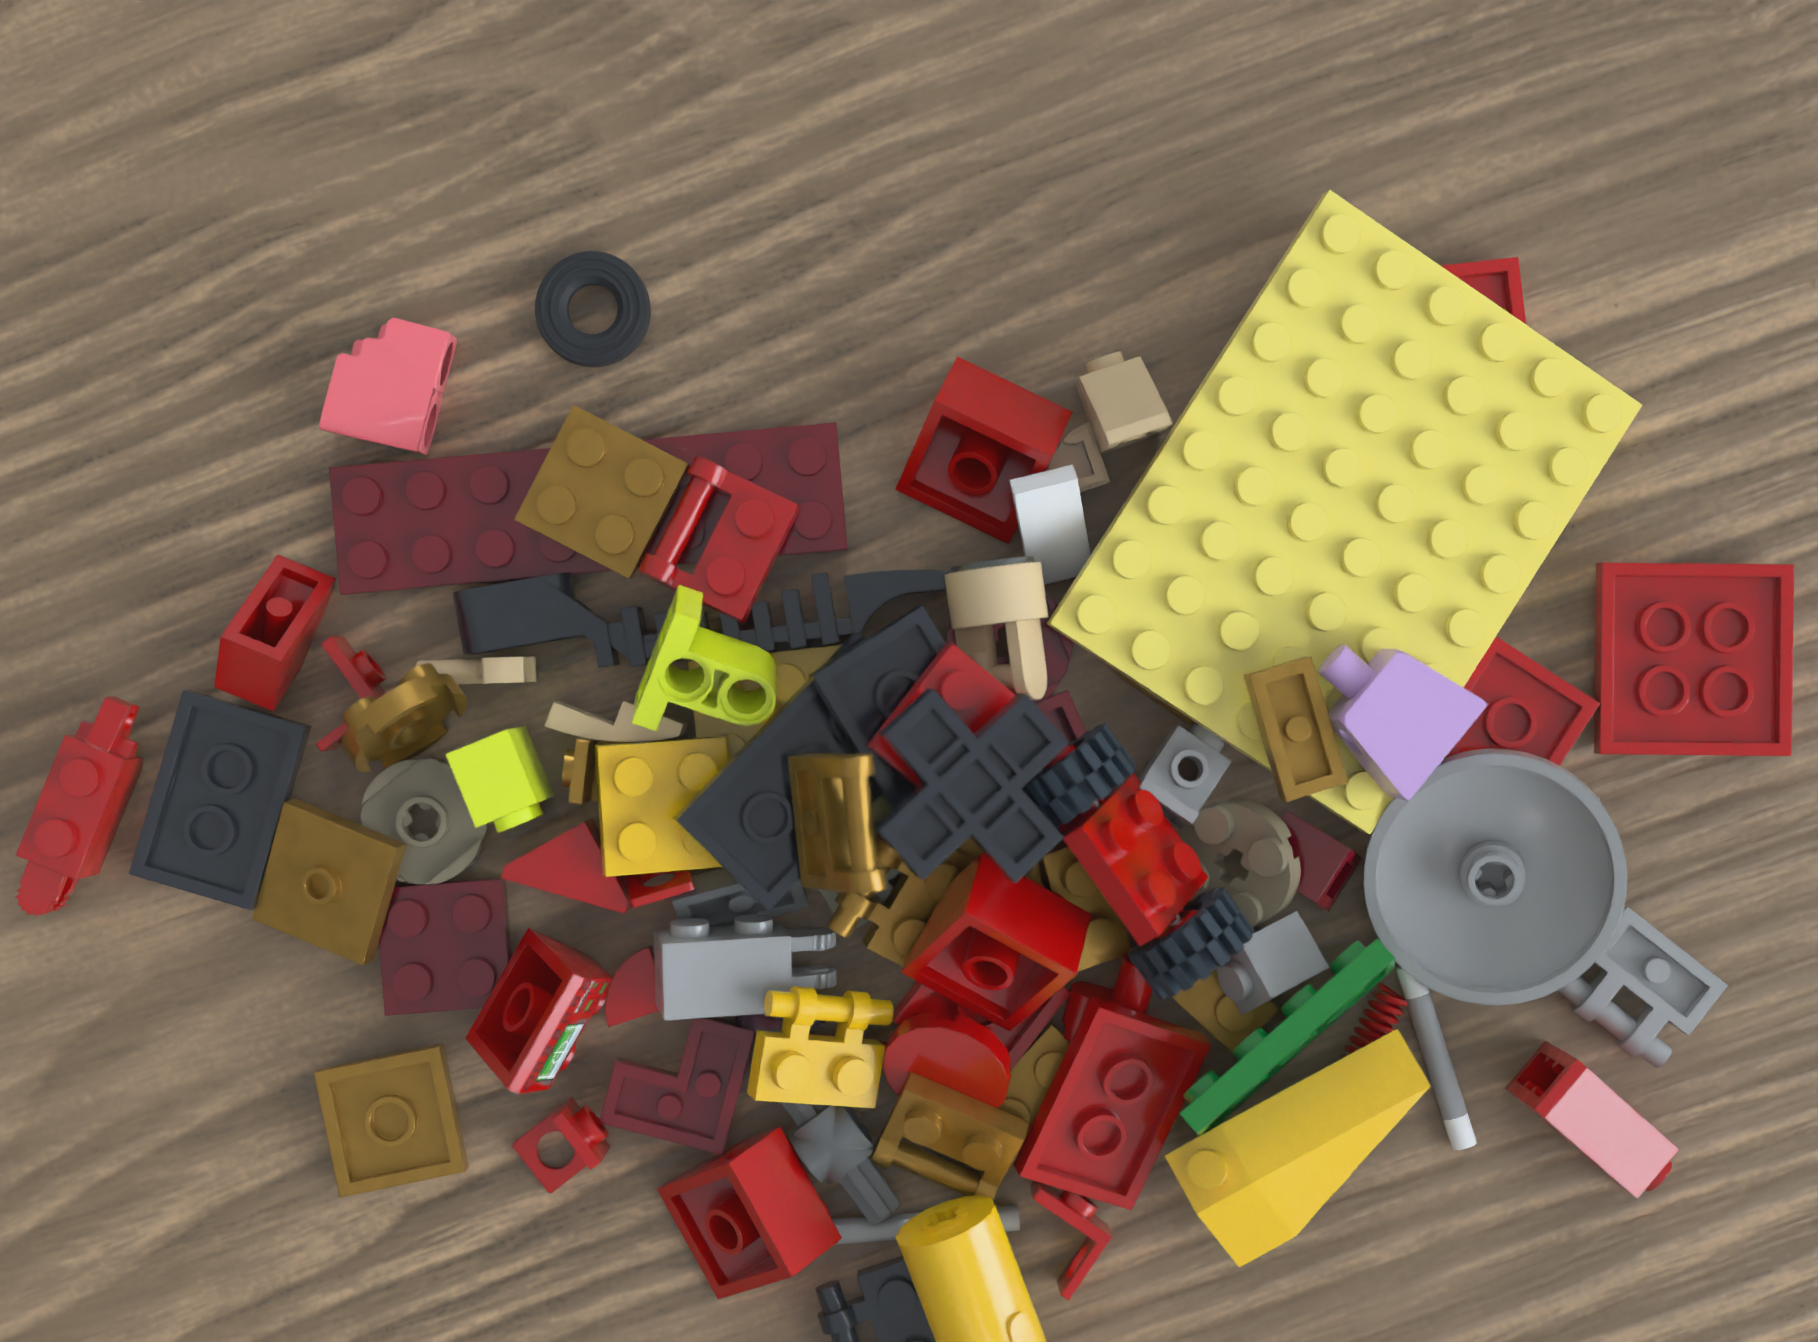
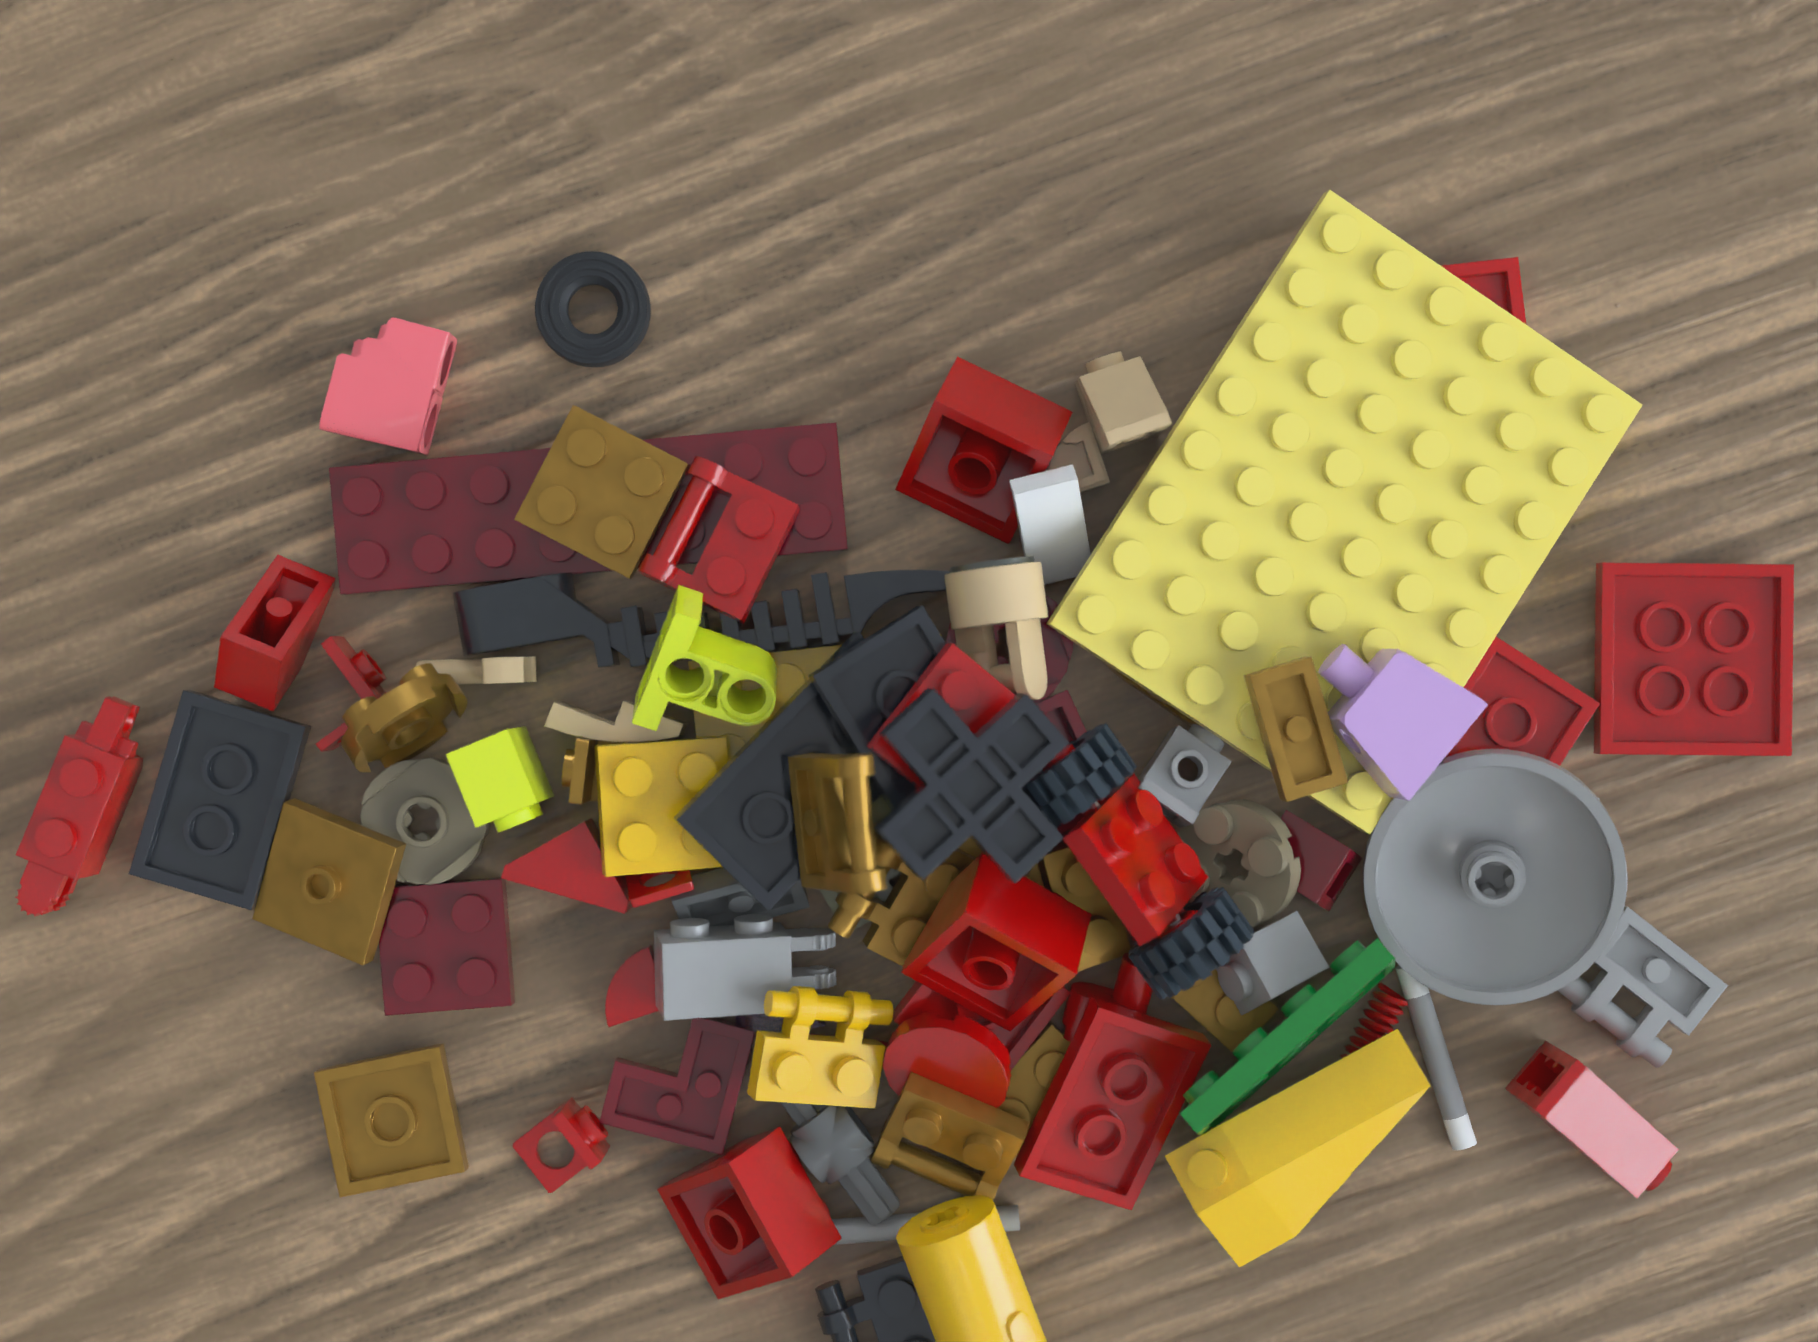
(538, 1012): red slope -> none
(1079, 1213): red bracket -> none

